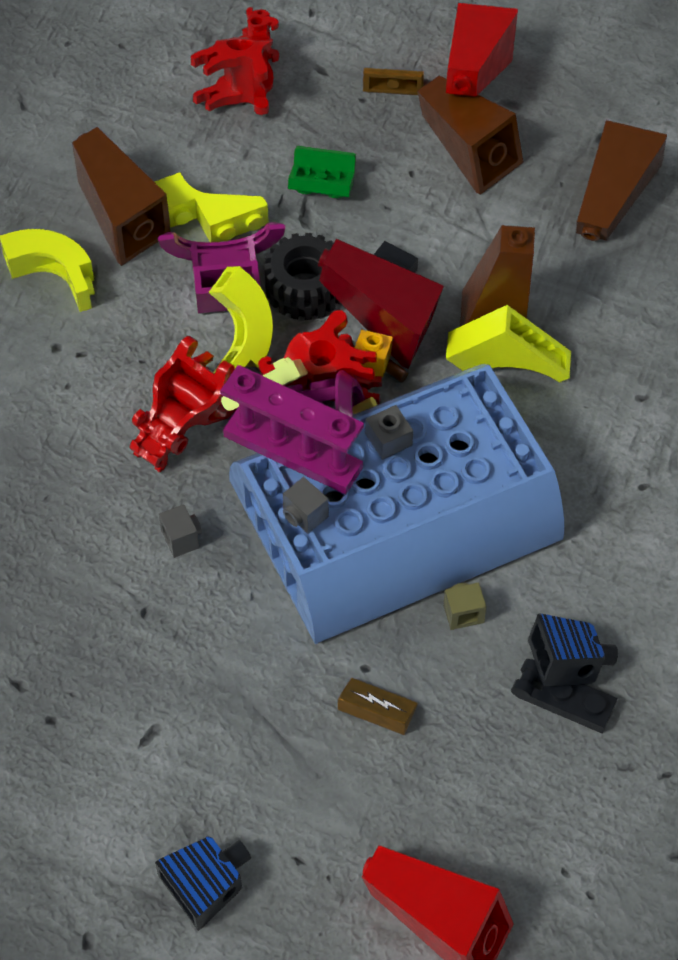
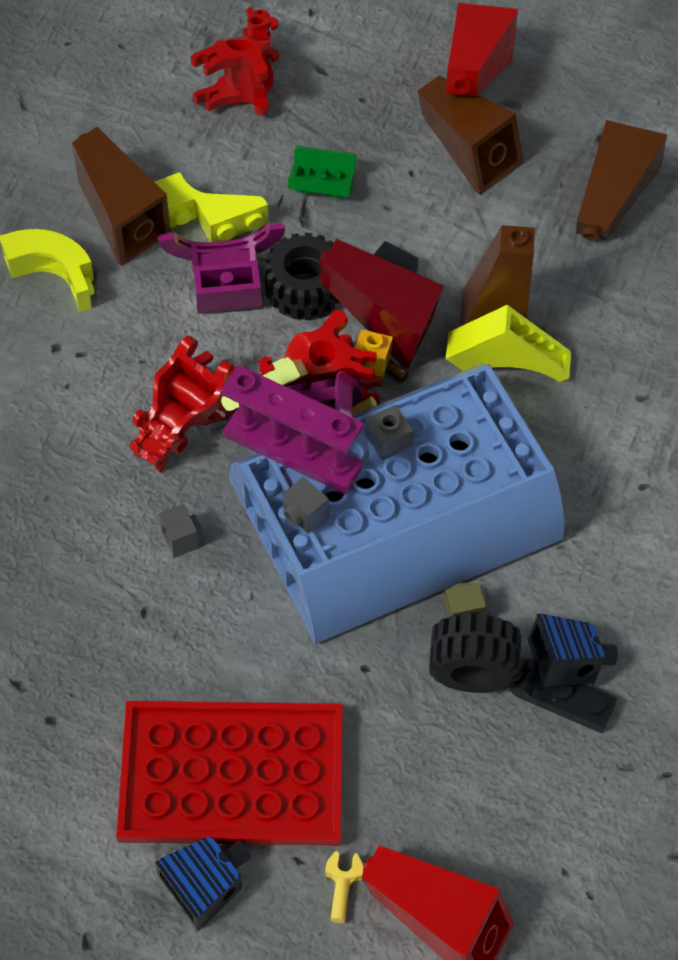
(231, 773): none -> red plate
(250, 316): neon yellow arch -> none
(342, 881): none -> light yellow bar
(377, 706): pearl gold slope -> none
(392, 81): pearl gold slope -> none
(475, 653): none -> black tyre

